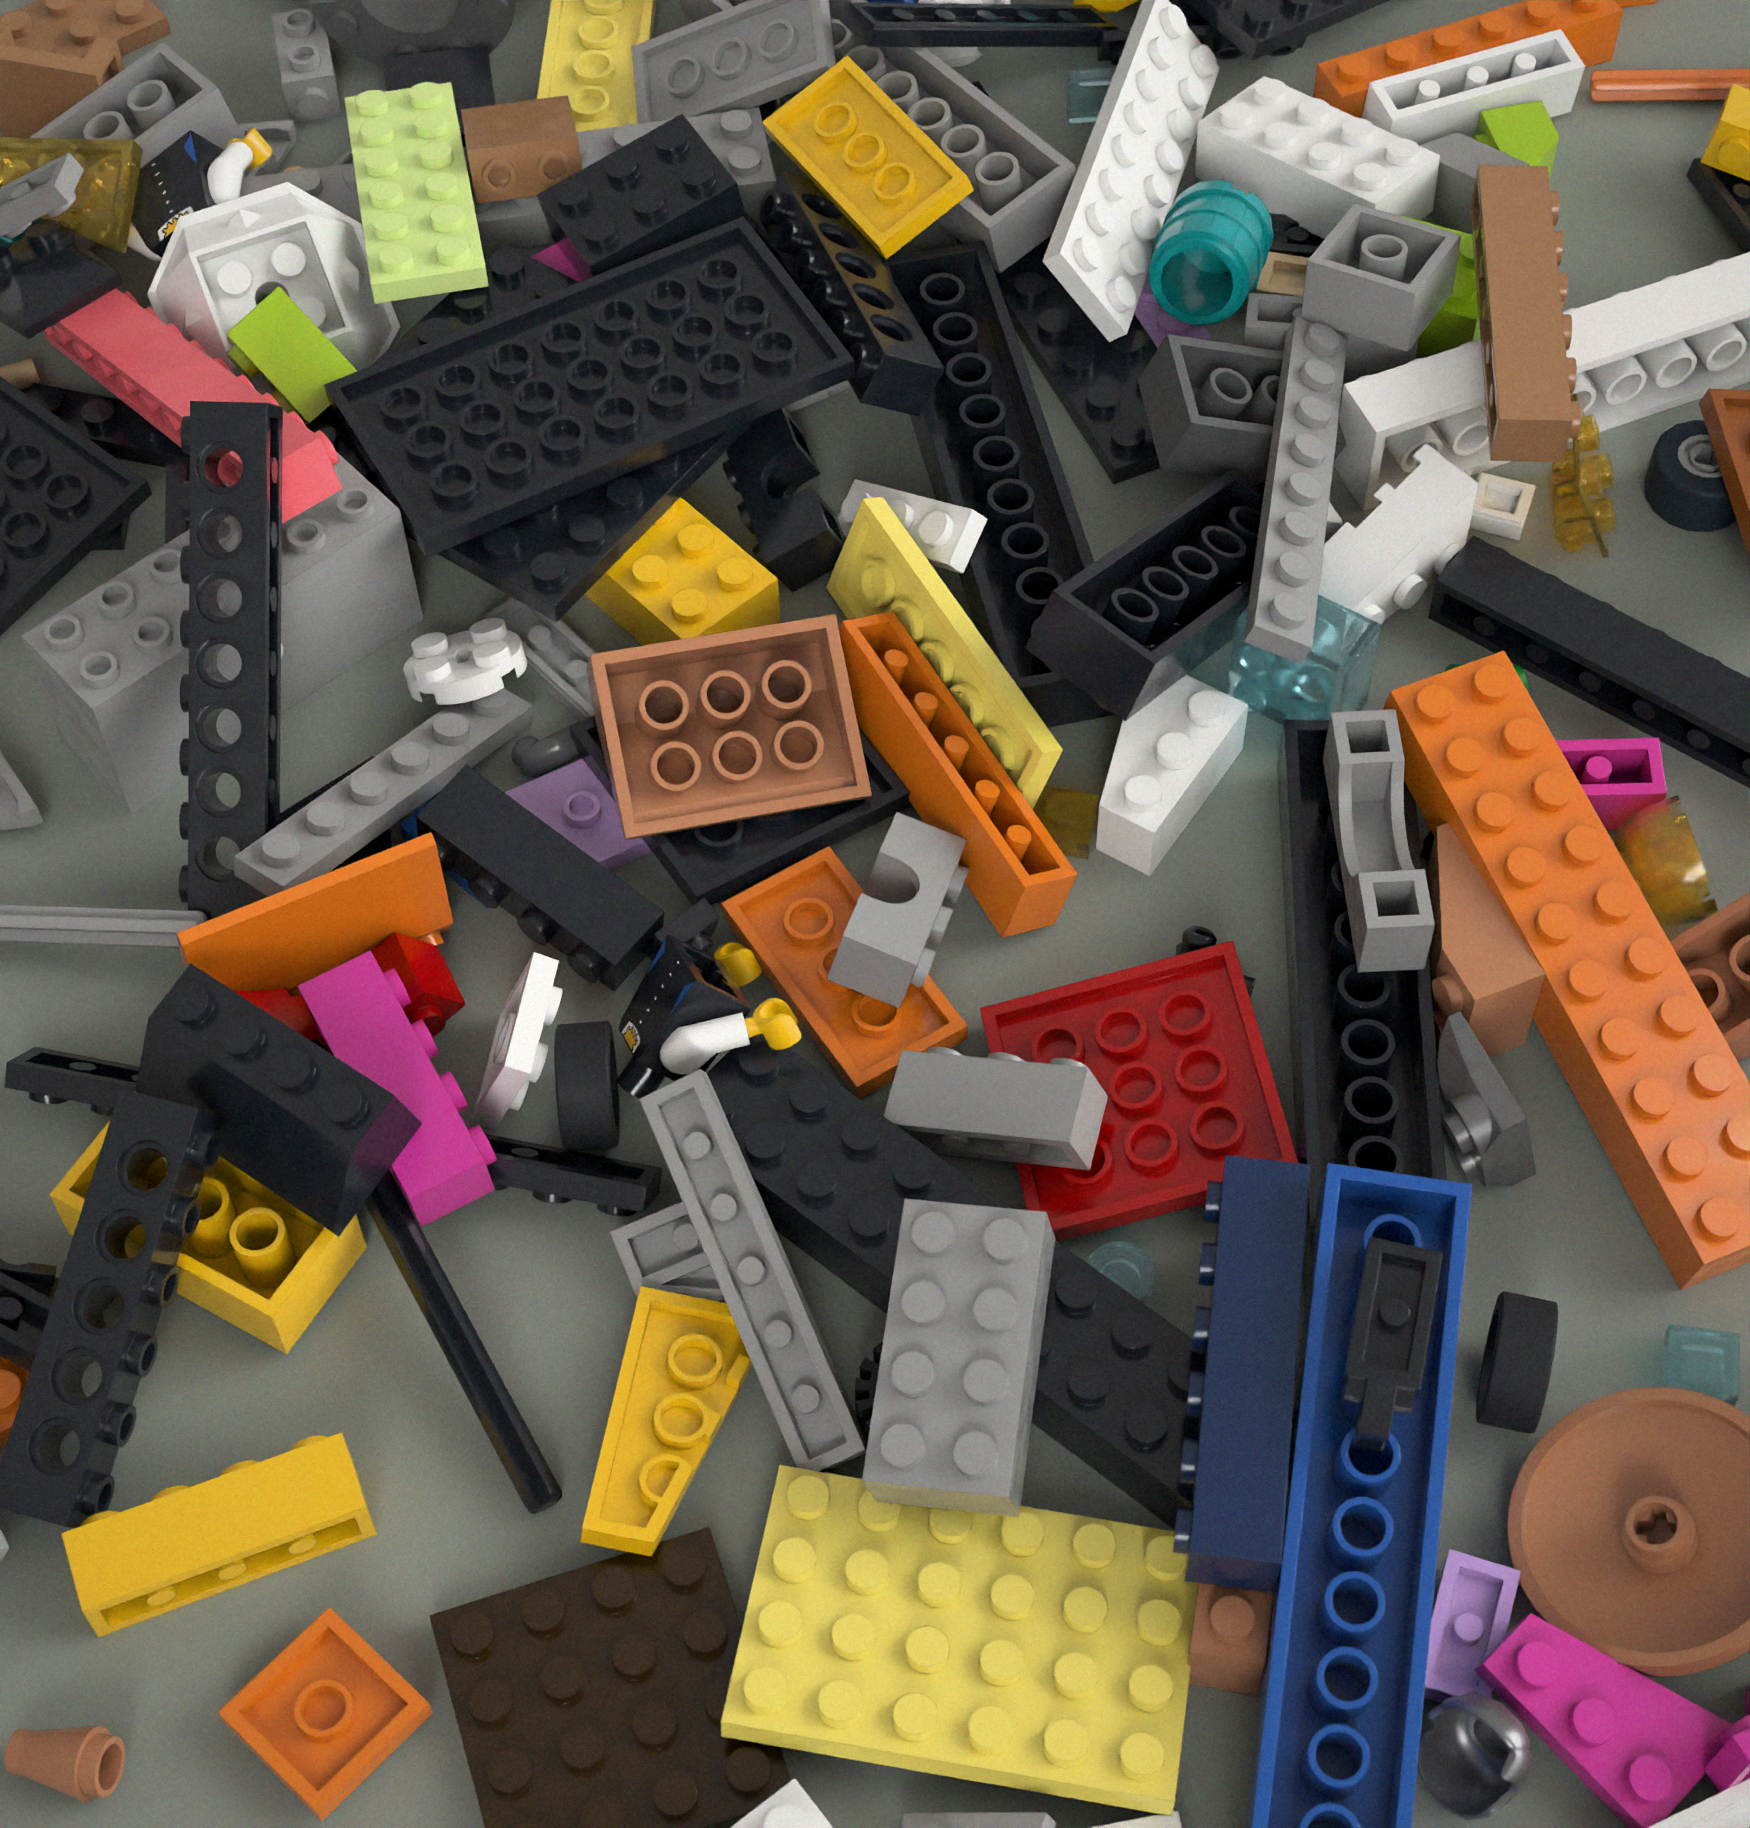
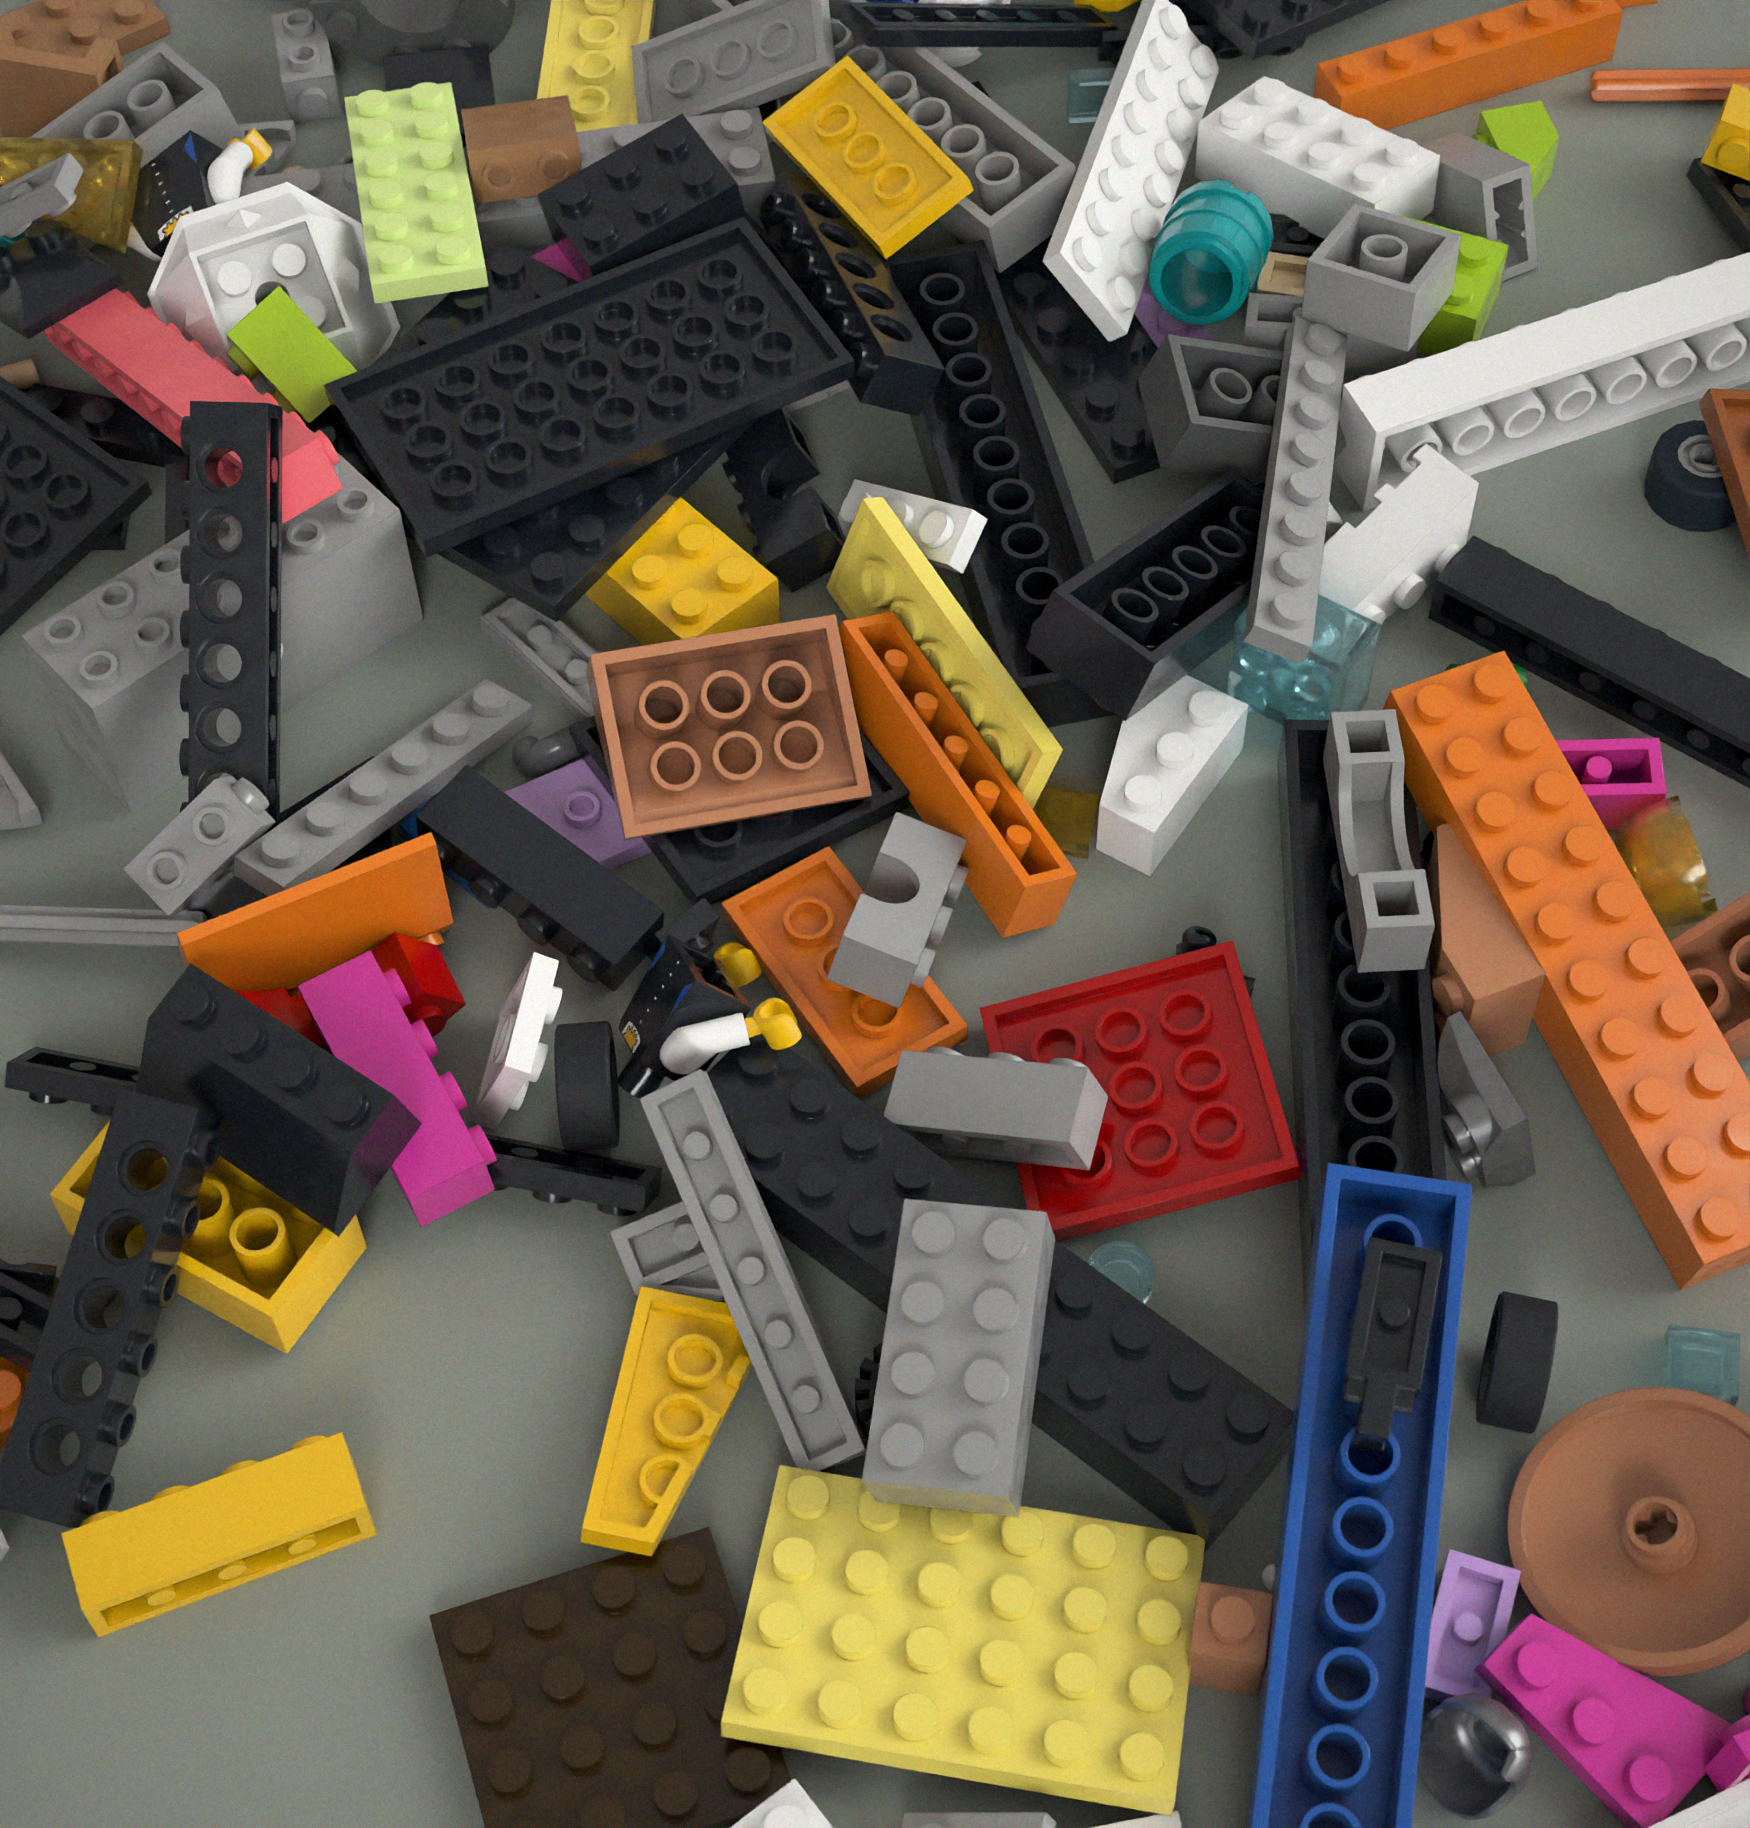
(69, 1760): nougat cone -> none
(201, 843): none -> light grey brick
(325, 1713): orange plate -> none
(462, 1346): black axle -> none
(464, 663): white plate -> none
(1247, 1377): dark blue brick -> none
(1452, 93): white brick -> none
(1501, 506): white tile -> none
(1522, 316): medium nougat brick -> none
(1579, 491): clear yellow hinge -> none

